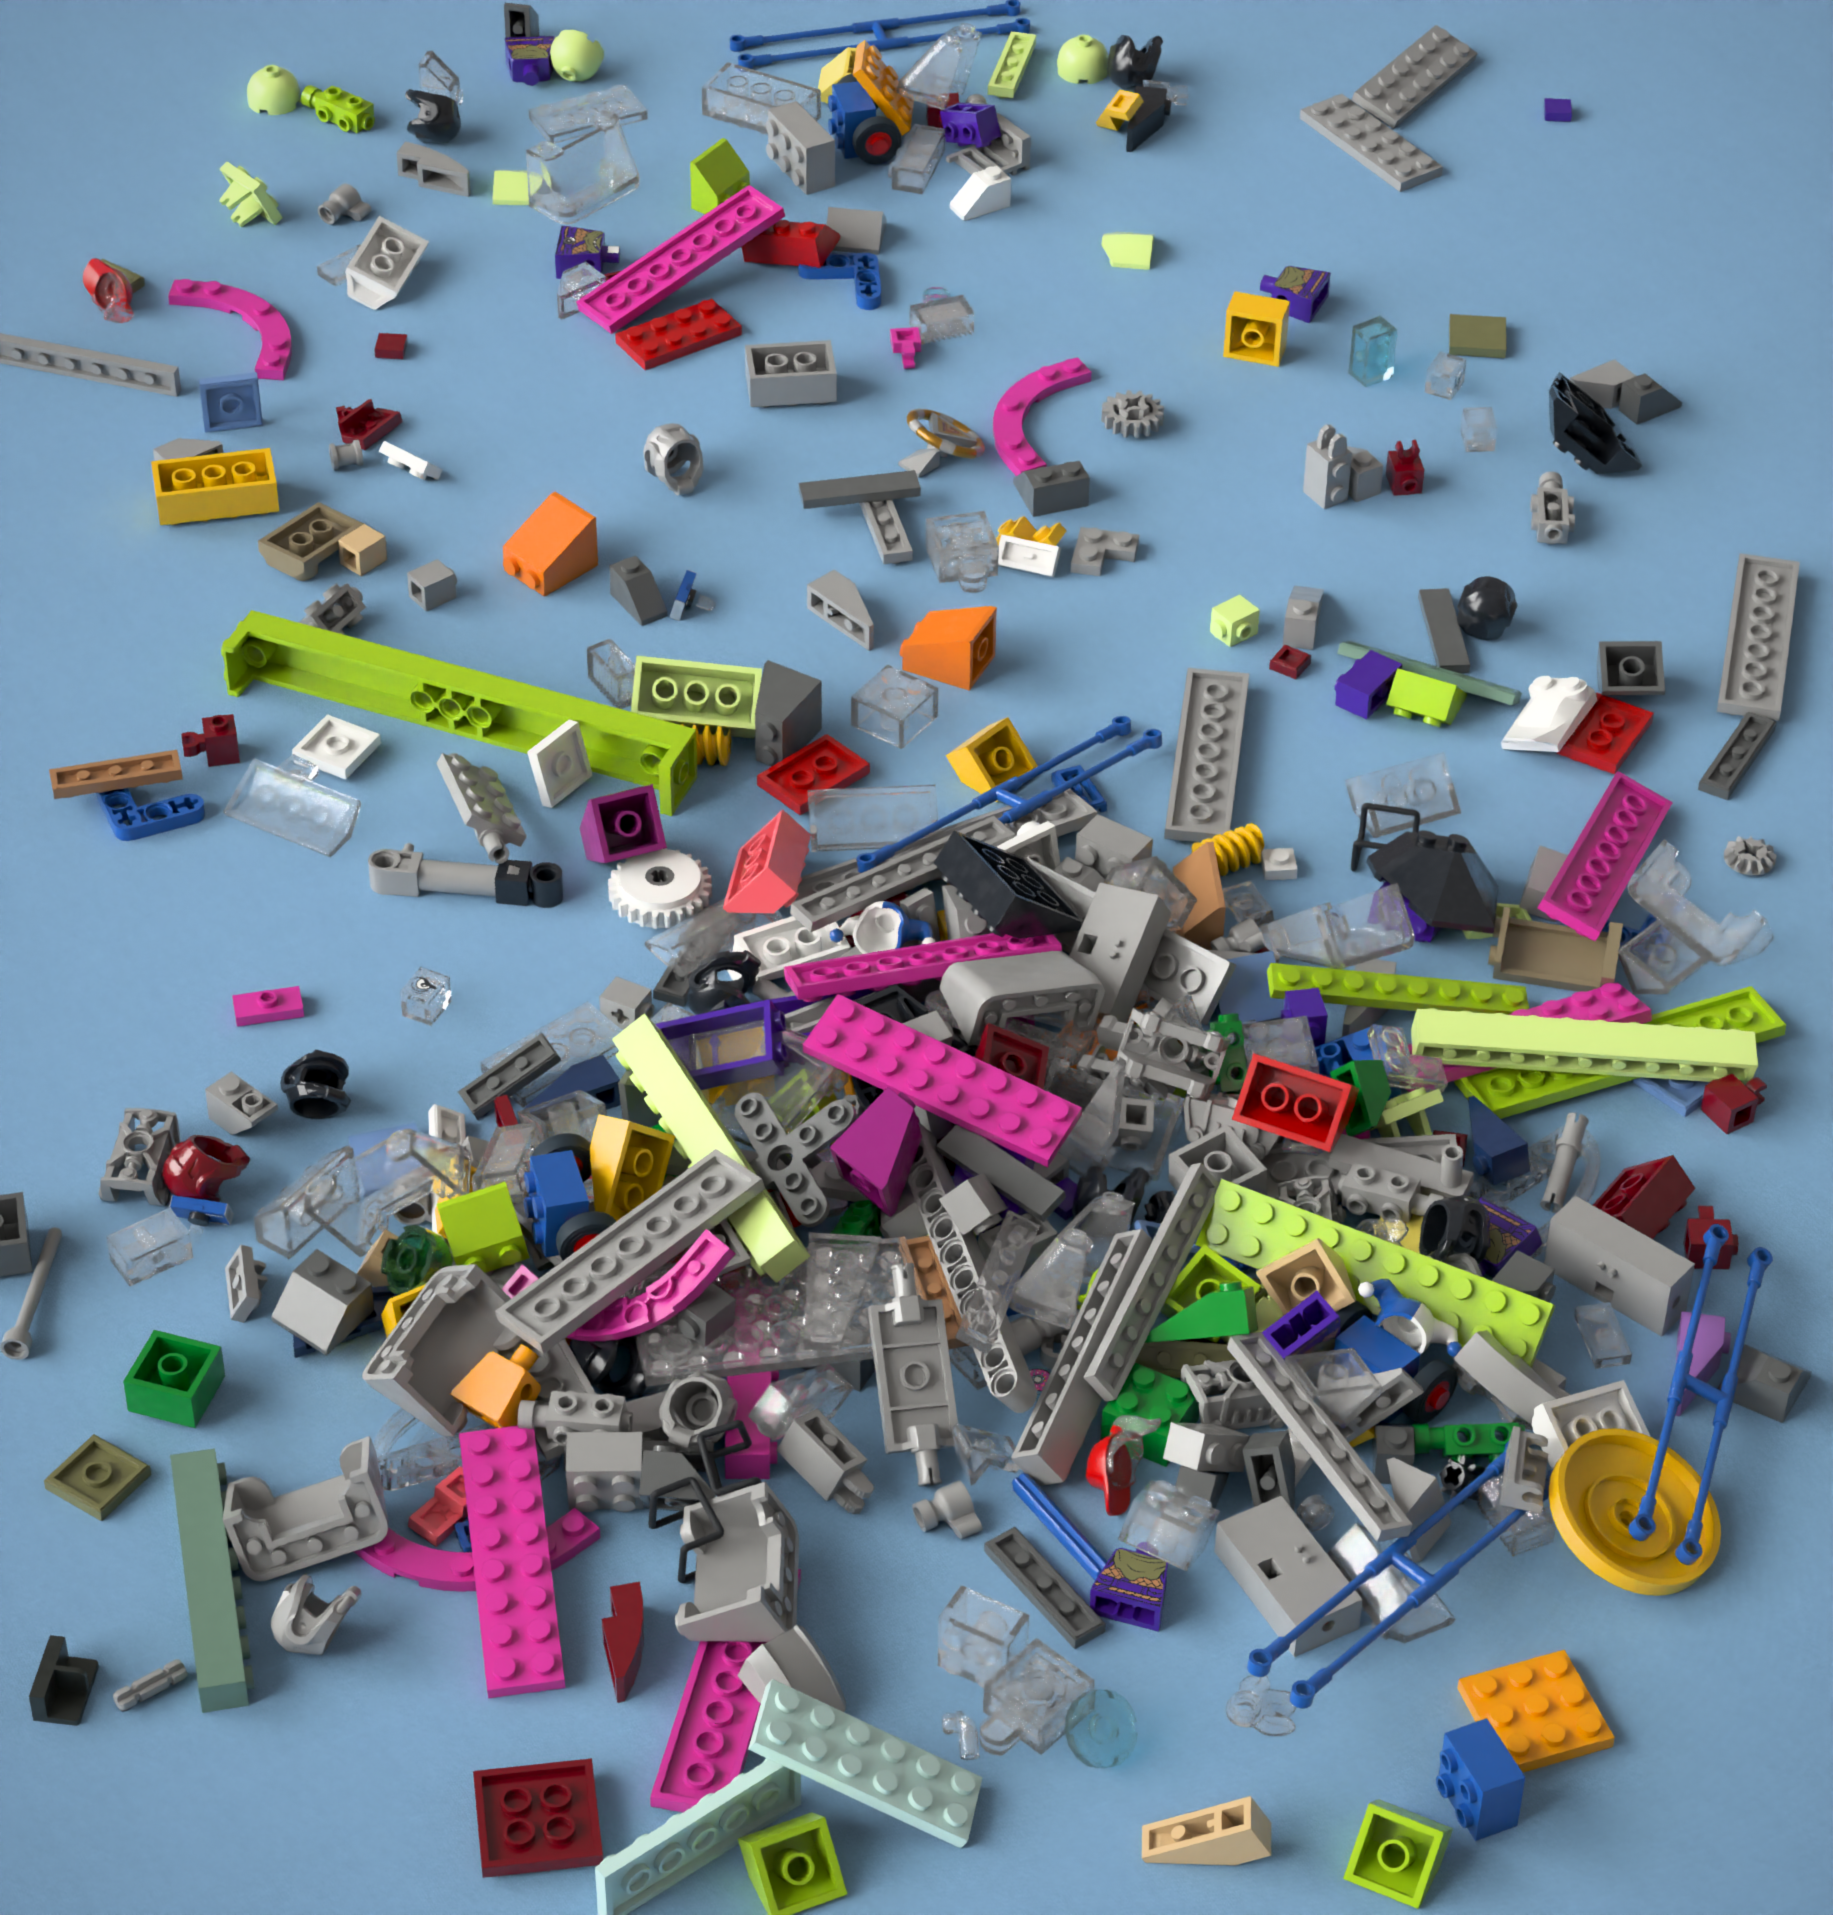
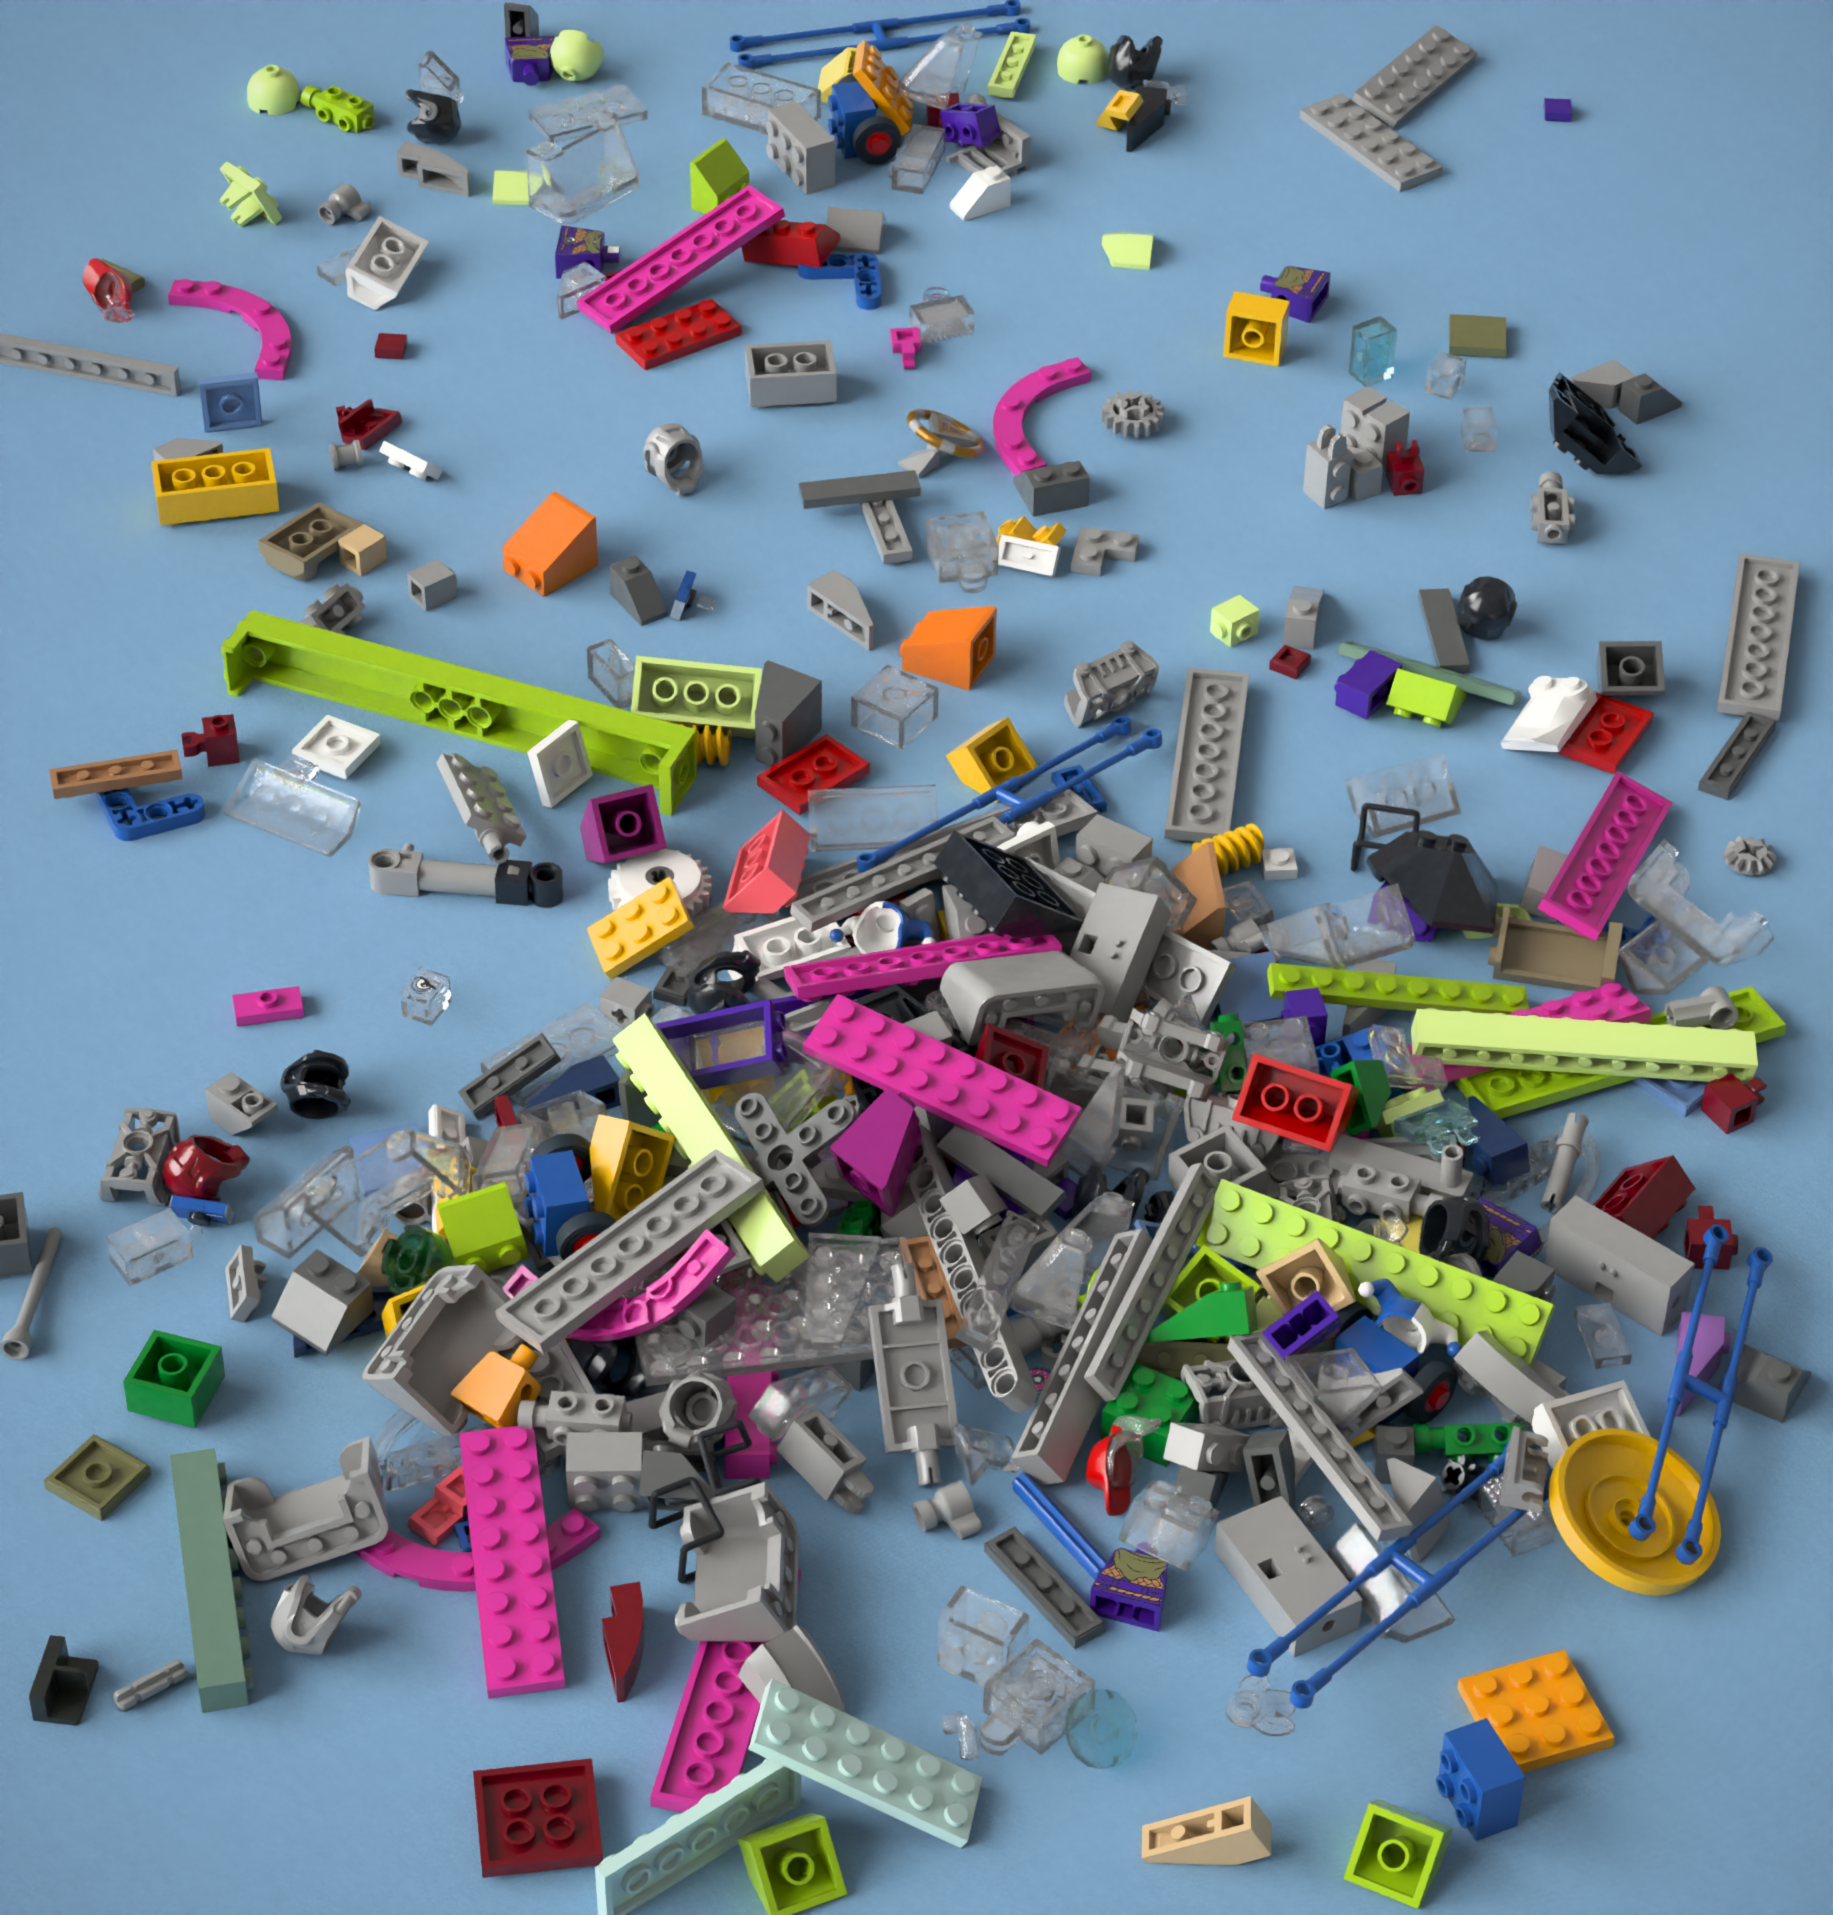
(640, 928): none -> yellow plate
(1110, 683): none -> light grey piece
(1377, 429): none -> light grey piece
(1435, 1123): none -> clear light blue plate
(1711, 1008): none -> light grey piece

